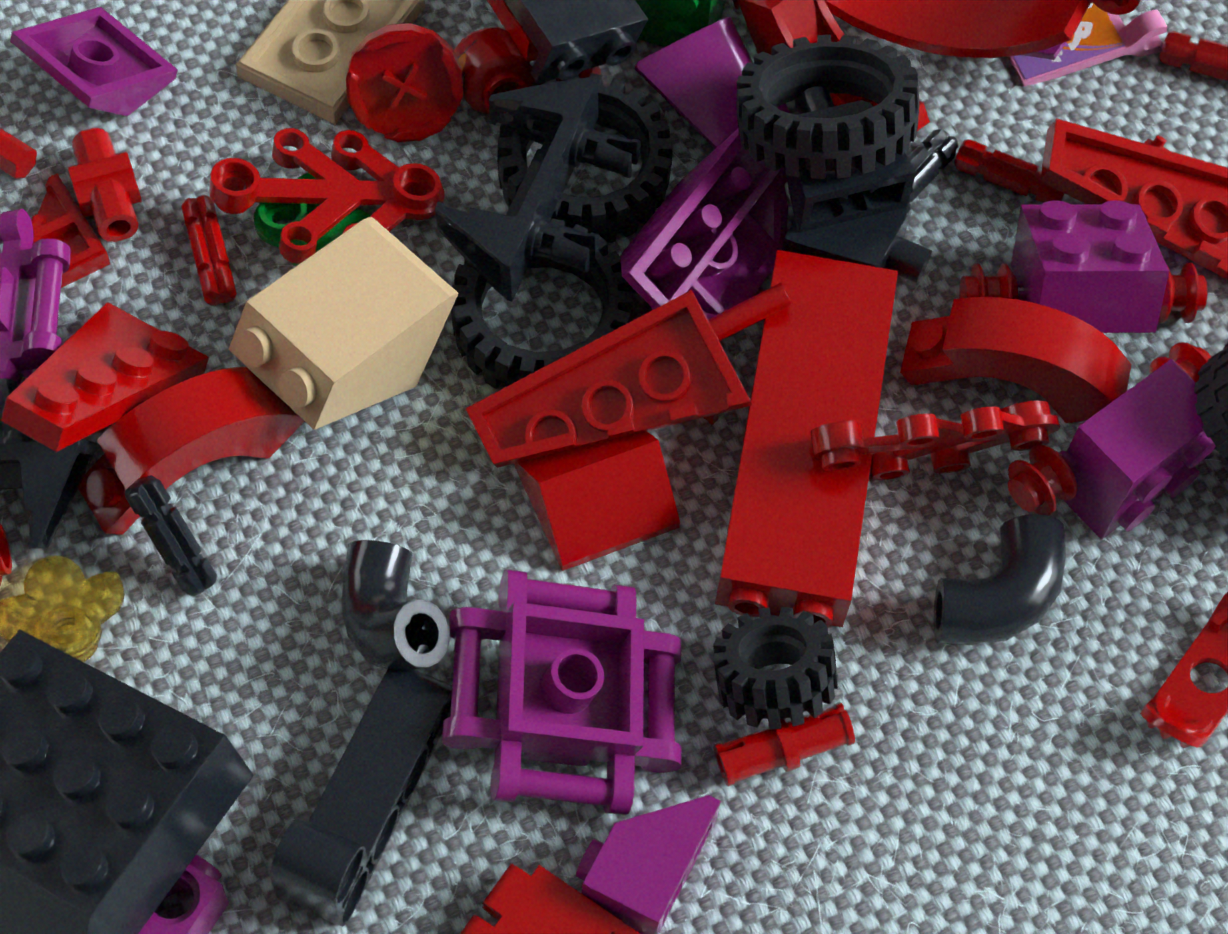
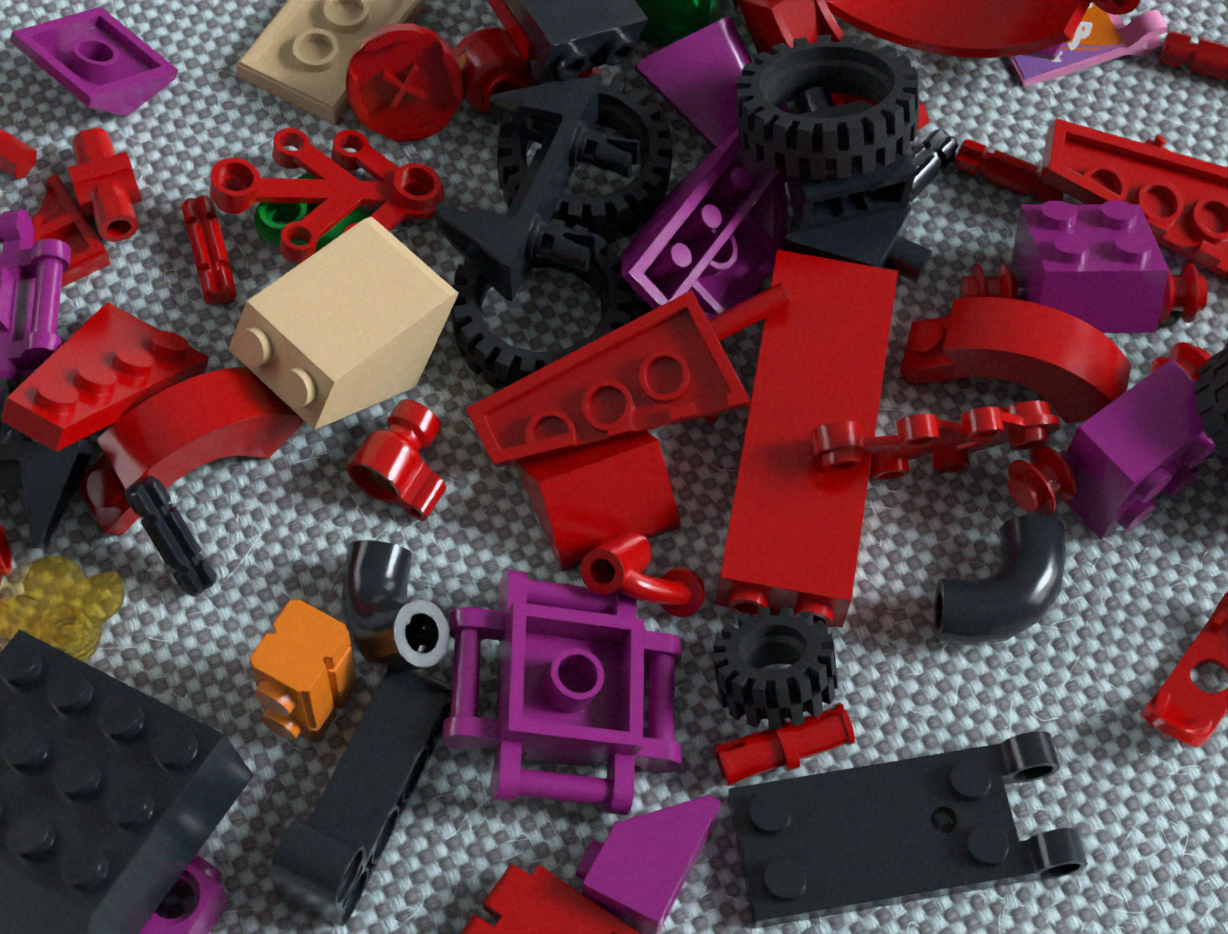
(303, 672): none -> orange brick
(390, 463): none -> red piece
(619, 567): none -> red plant
(869, 838): none -> black hinge

